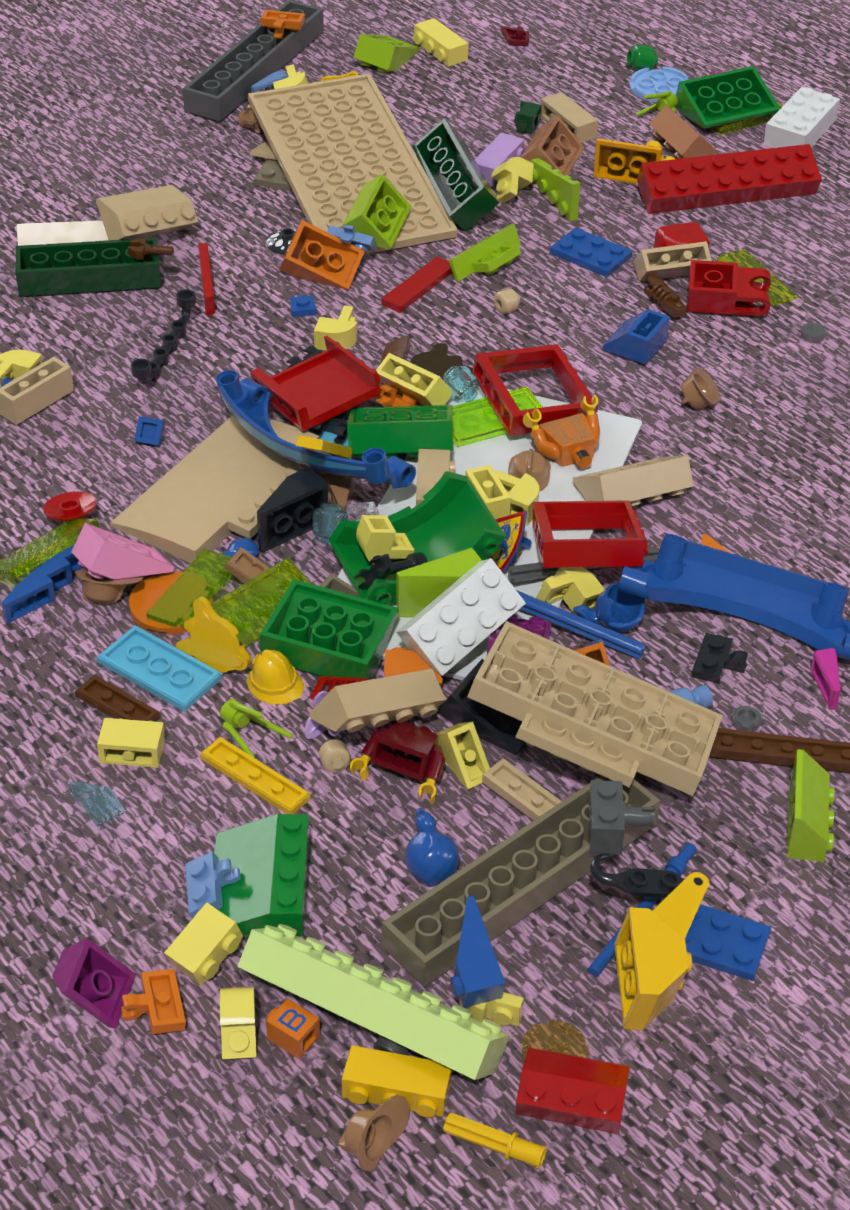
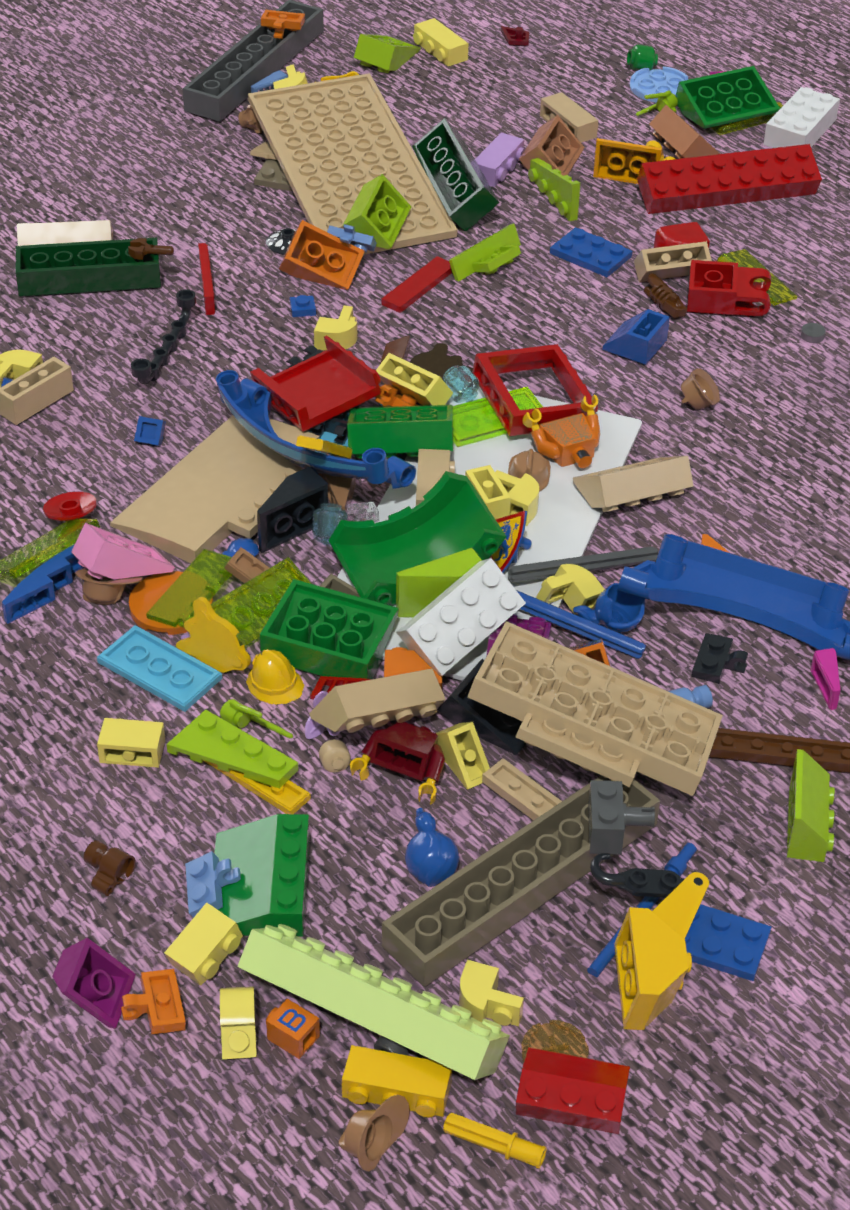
(97, 800): clear light blue slope -> none
(111, 865): none -> reddish brown piece
(115, 701): reddish brown tile -> none
(146, 213): tan slope -> none
(232, 749): none -> lime wing
(379, 537): light yellow brick -> none
(383, 567): black bar -> none
(476, 971): blue slope -> none
(506, 301): tan piece -> none
(511, 177): light yellow brick -> none
(528, 117): dark green brick -> none
(588, 552): red window -> none
(746, 718): flat silver tile -> none

